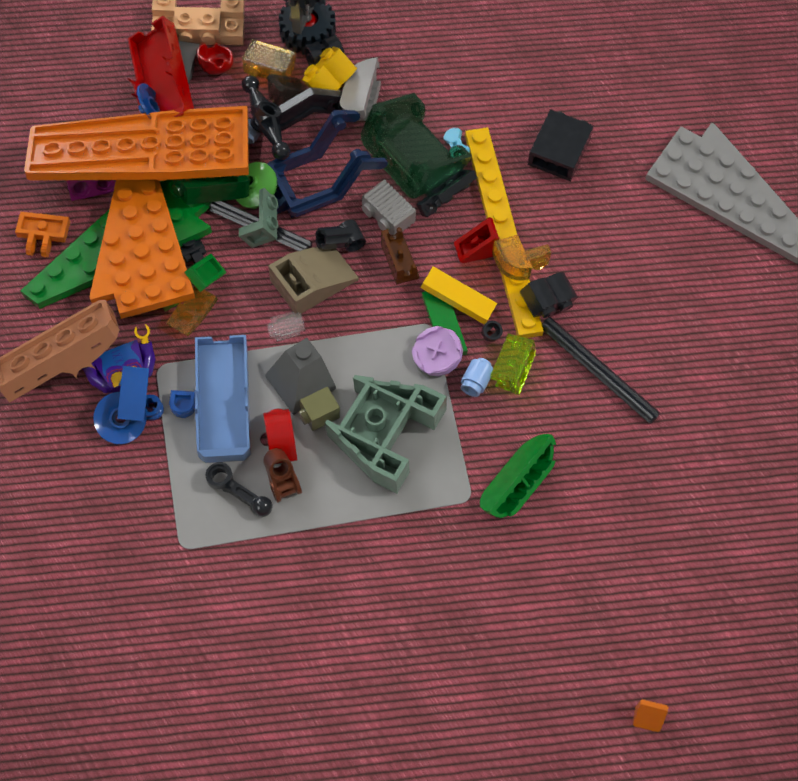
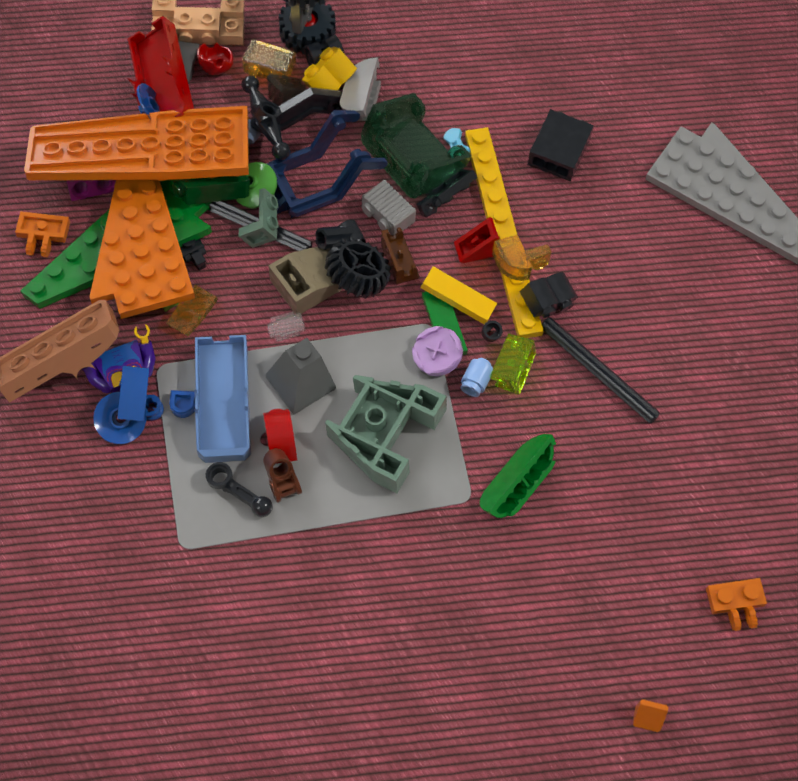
(205, 272): green tile -> none
(319, 408): olive brick -> none
(357, 267): none -> black gear
(737, 596): none -> orange hinge

